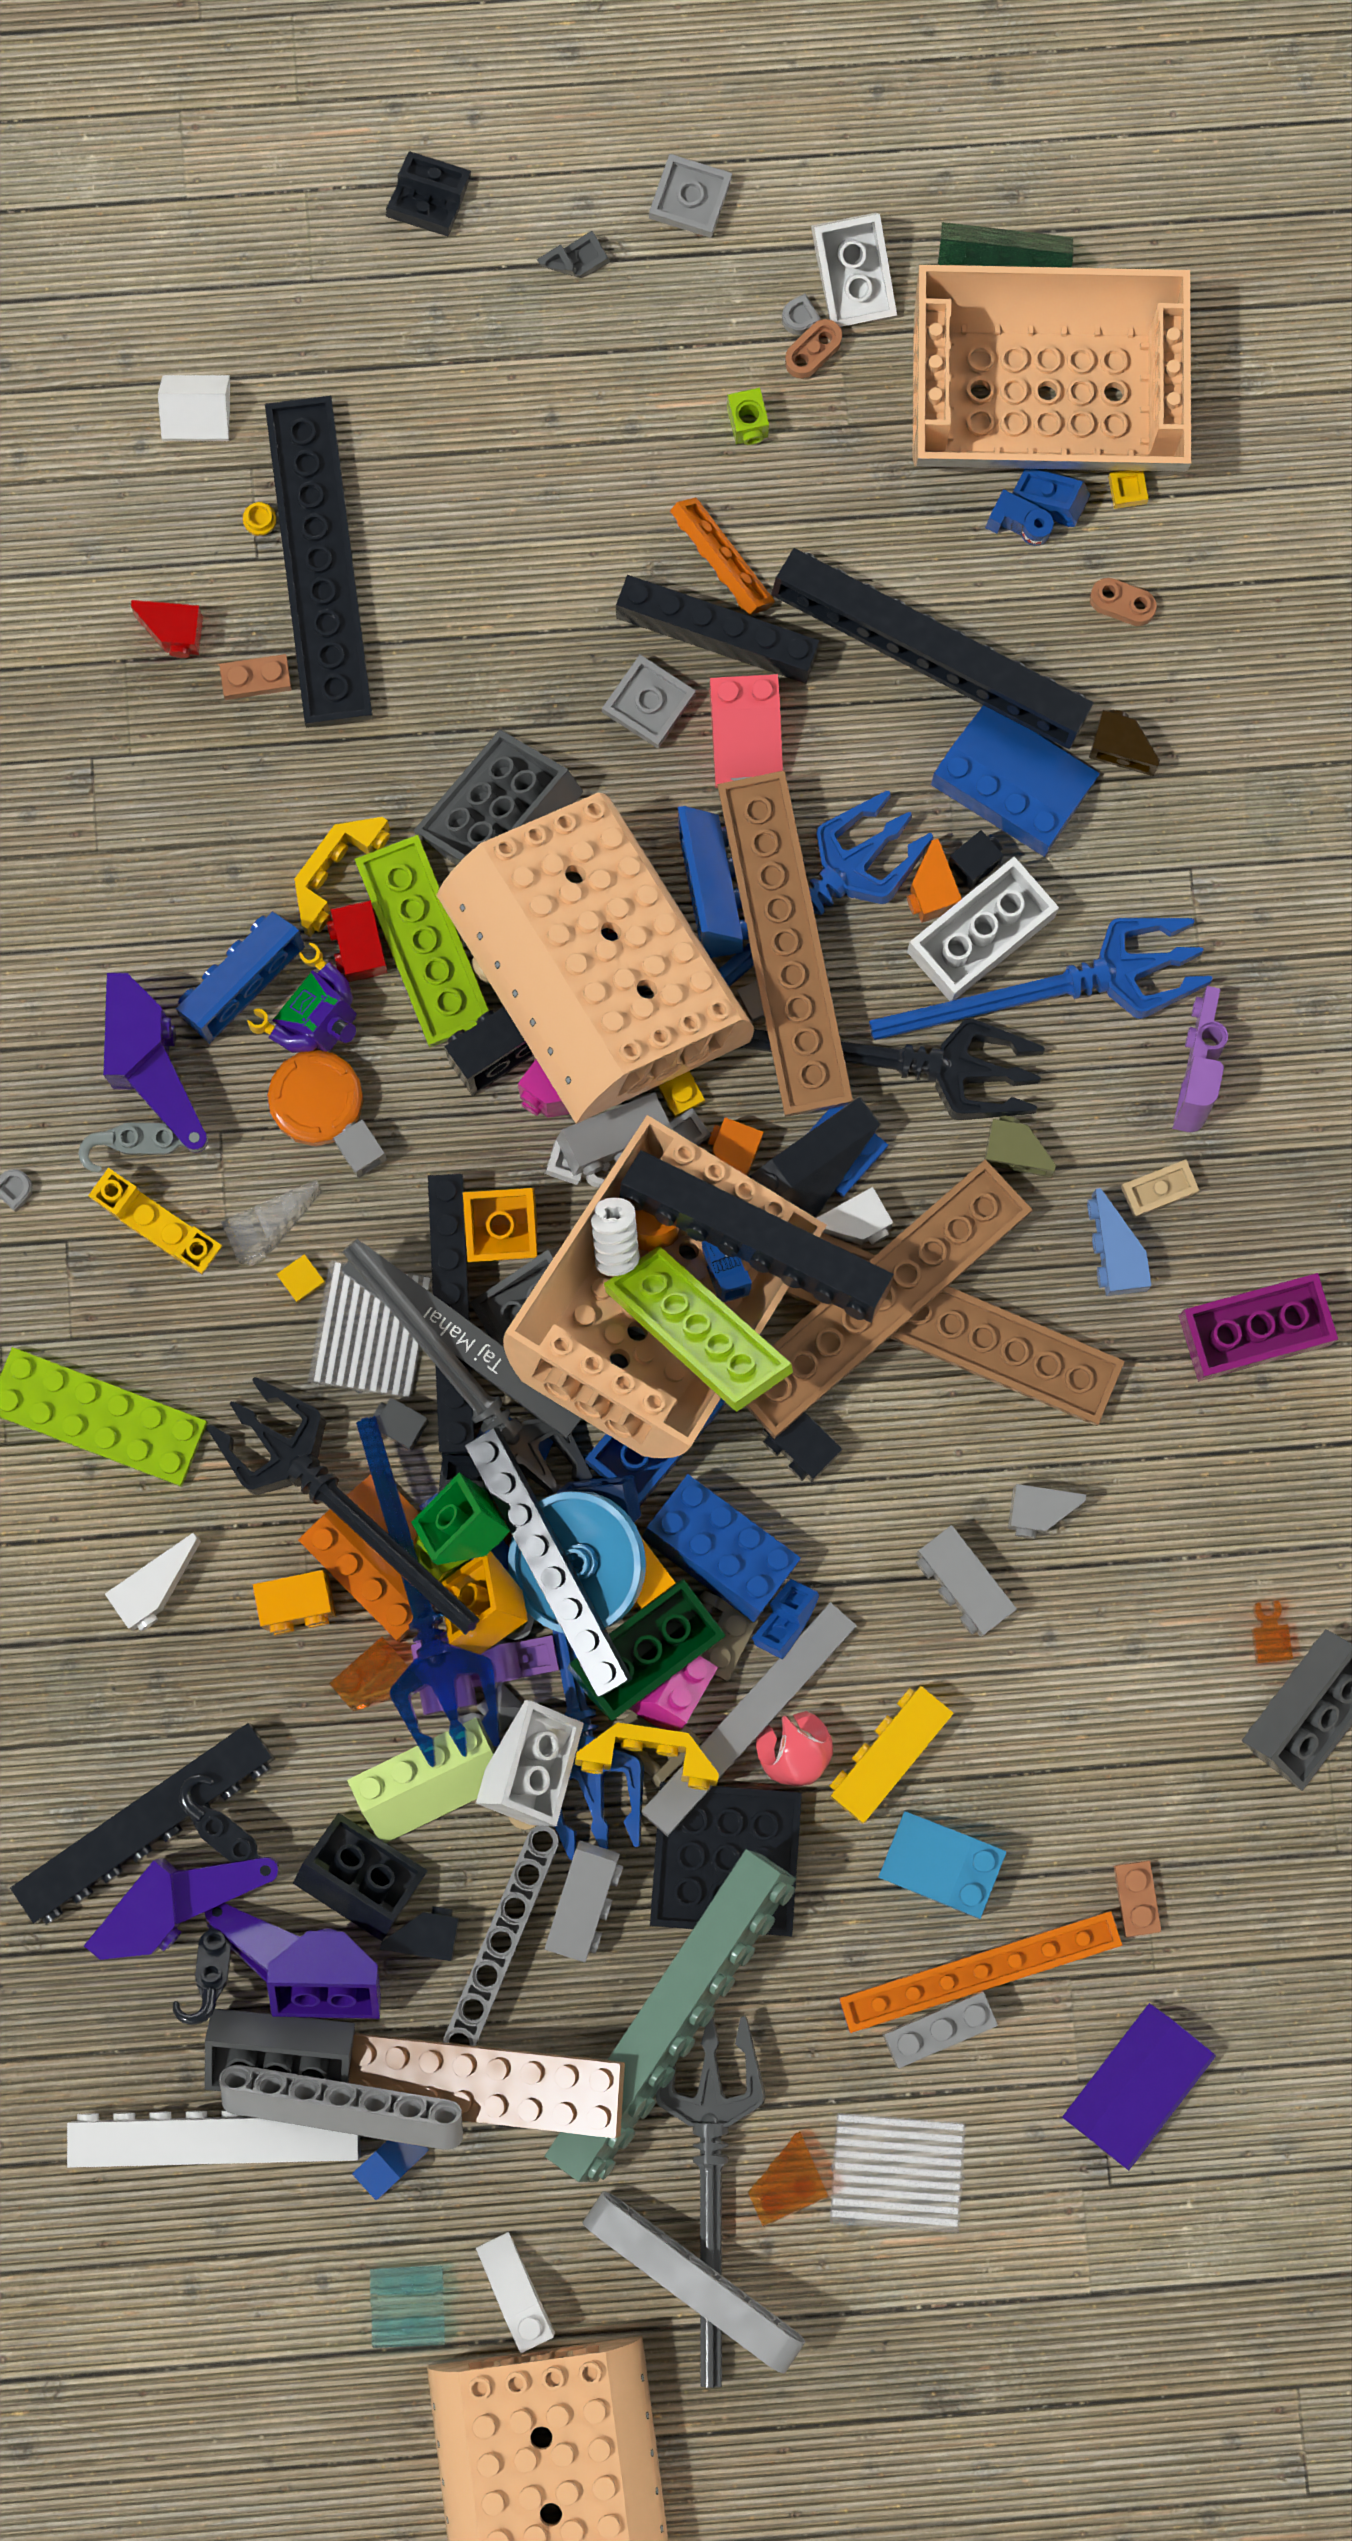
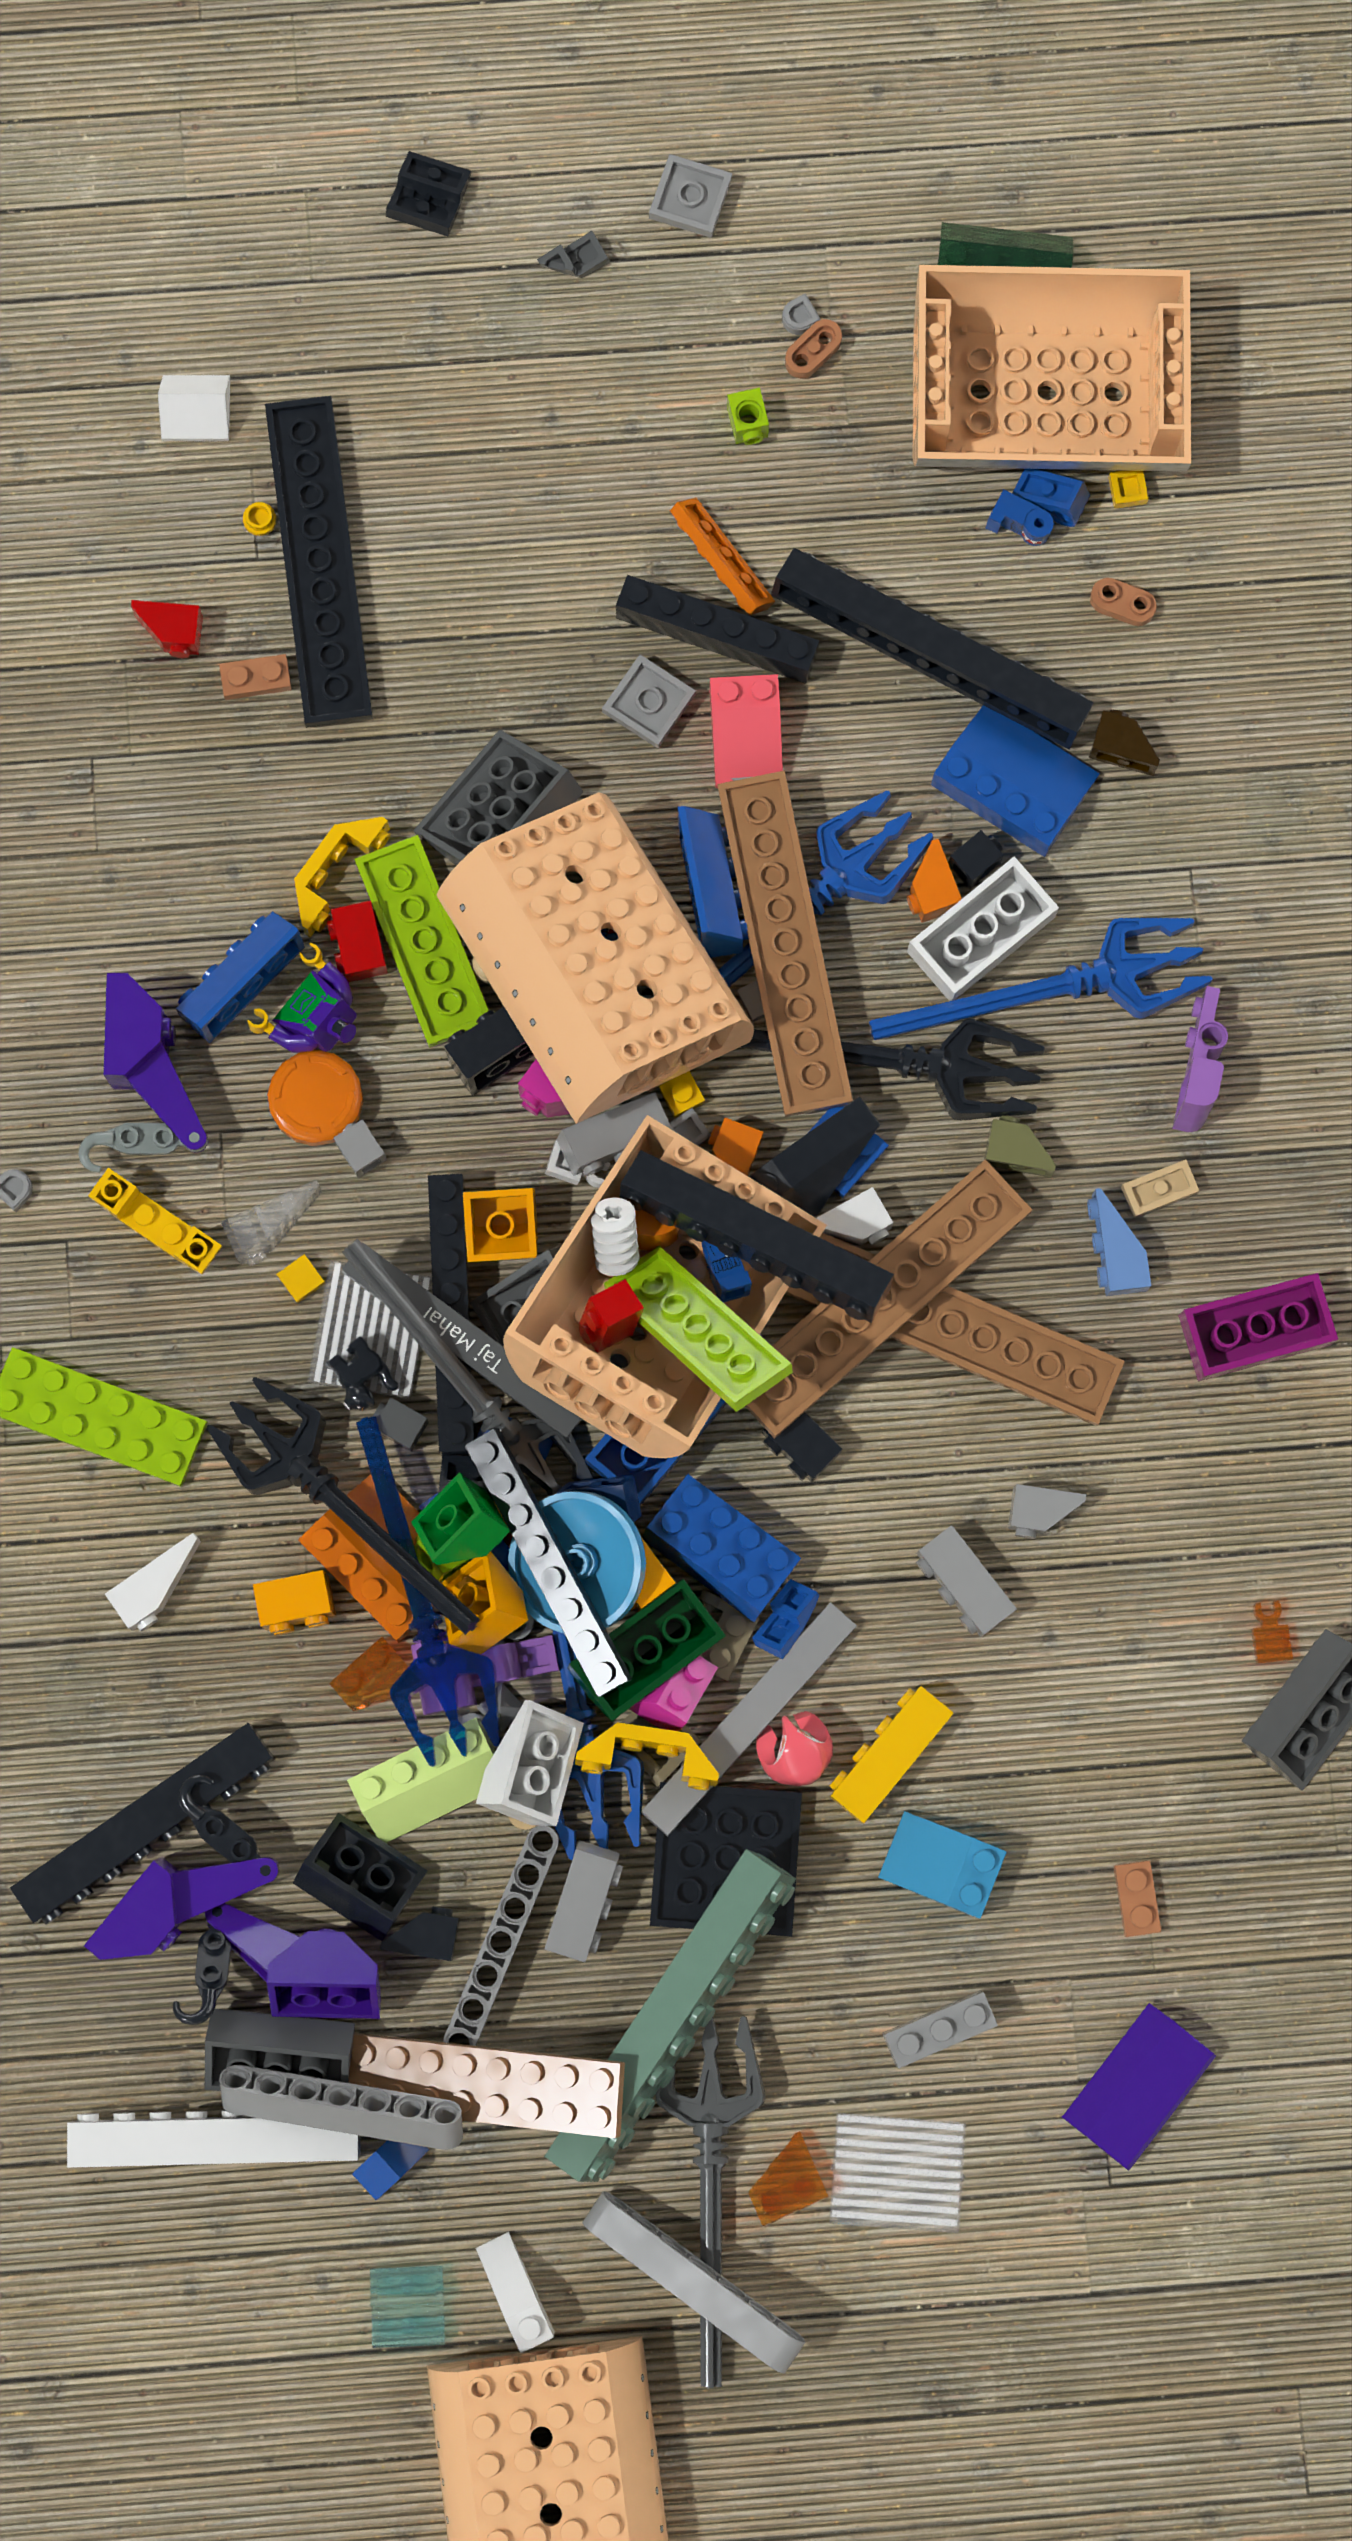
(359, 1370): none -> black animal
(610, 1316): none -> red brick
(854, 269): white slope -> none
(980, 1971): orange plate -> none

